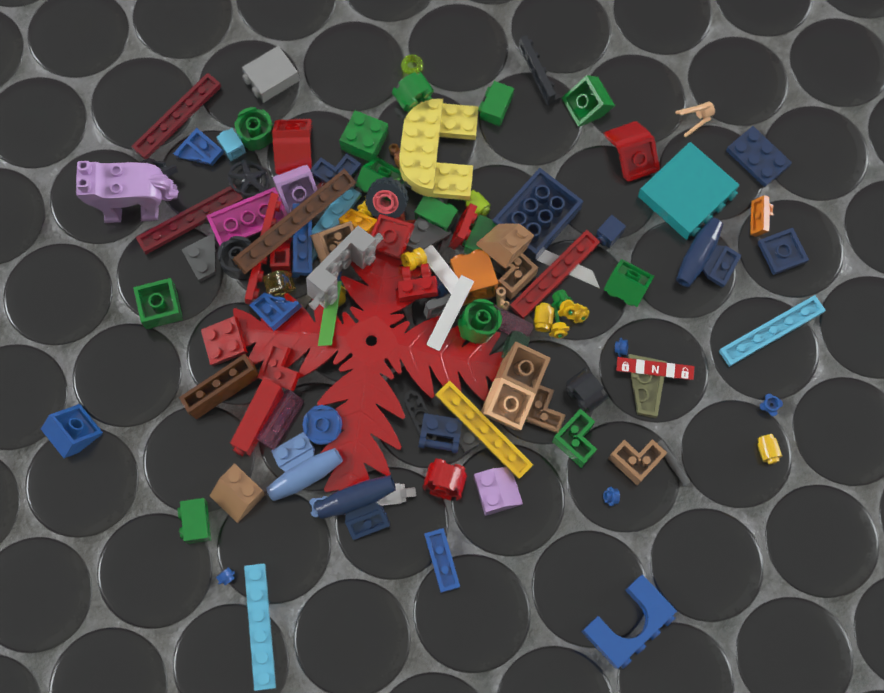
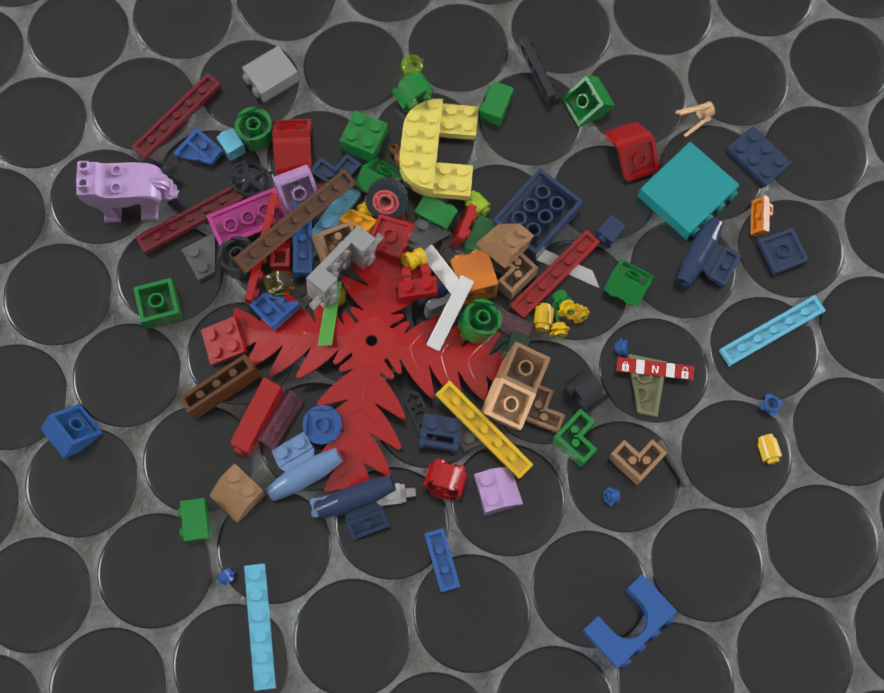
(274, 369): red plate -> none
(500, 298): light nougat arm -> none

